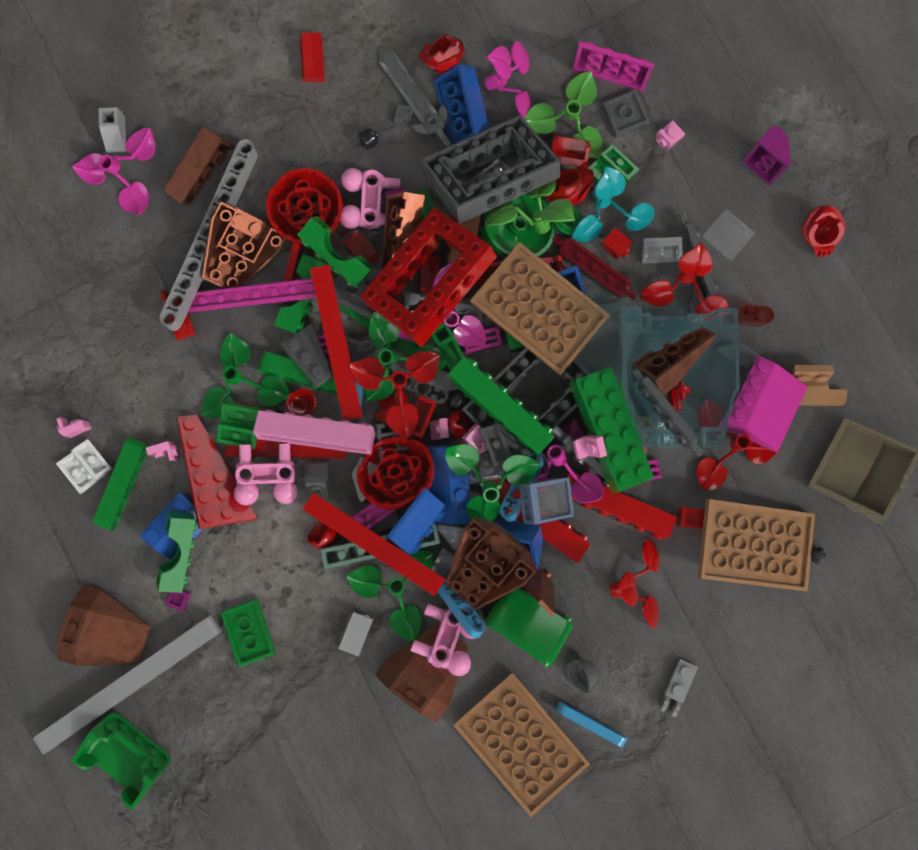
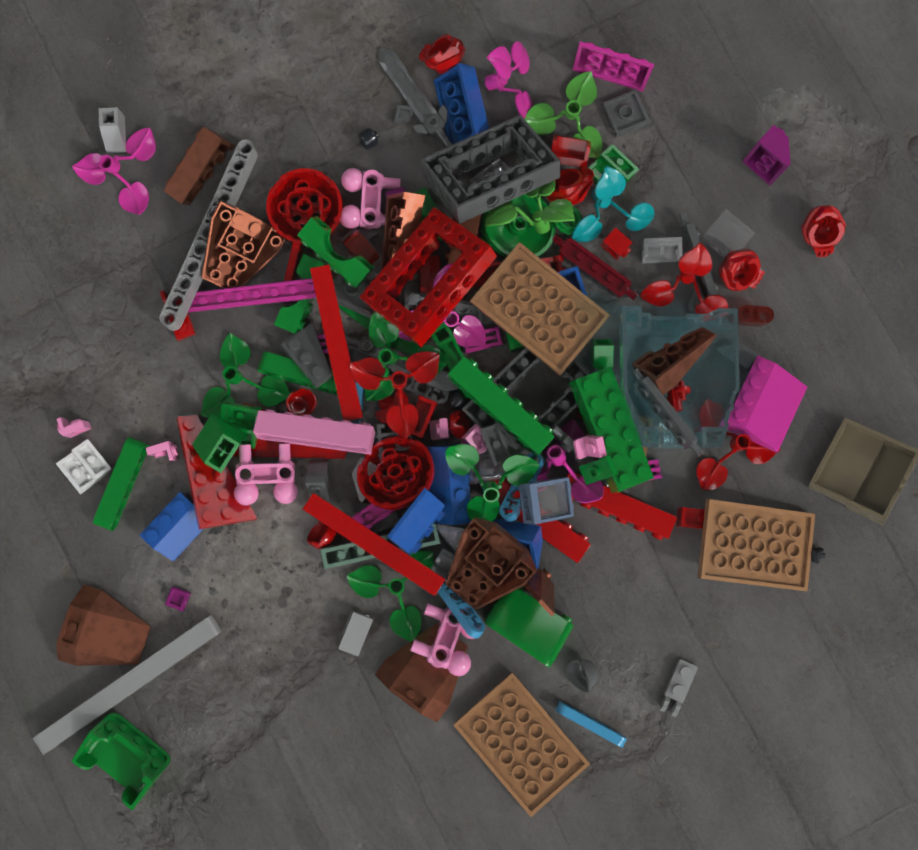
(172, 575): arch -> none
(217, 443): none -> green slope
(248, 632): green tile -> none
(312, 57): red piece -> none
(598, 470): none -> green plate
(601, 353): none -> green slope
(627, 588): red plant -> none
(669, 135): bright pink bracket -> none
(740, 270): none -> red helmet
(818, 390): medium nougat plate -> none

